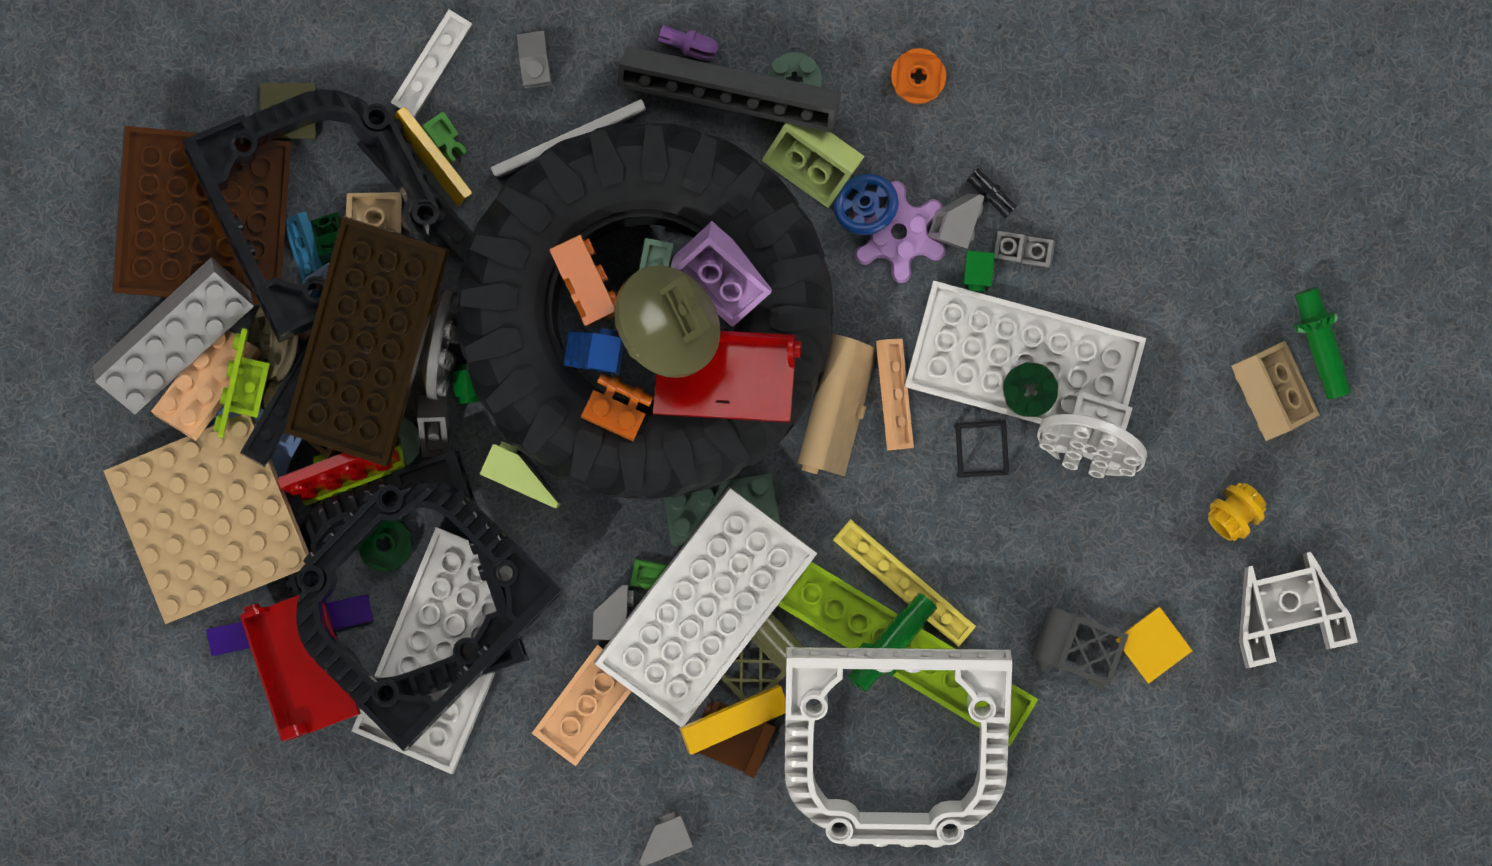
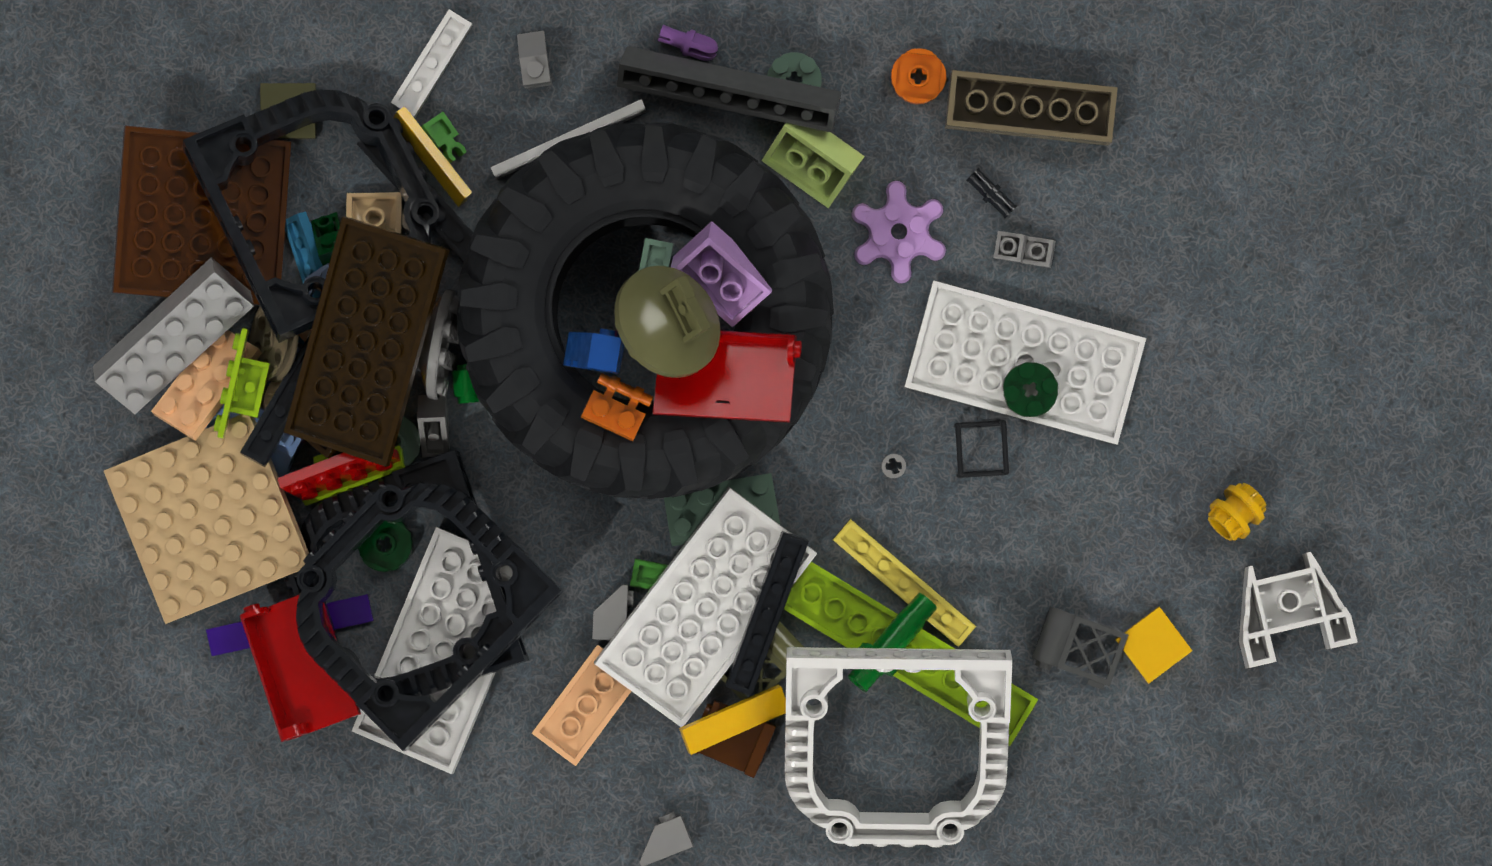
(514, 471): yellowish green slope -> none
(584, 280): orange wedge -> none
(766, 613): none -> black tile
(838, 406): tan door -> none
(884, 215): blue plate -> none
(894, 394): light nougat plate -> none
(898, 458): none -> light grey bush
(956, 221): light grey slope -> none
(978, 270): green brick -> none
(1031, 107): none -> dark tan brick
(1095, 432): white bracket -> none
(1275, 390): tan slope -> none
(1322, 342): green gear -> none

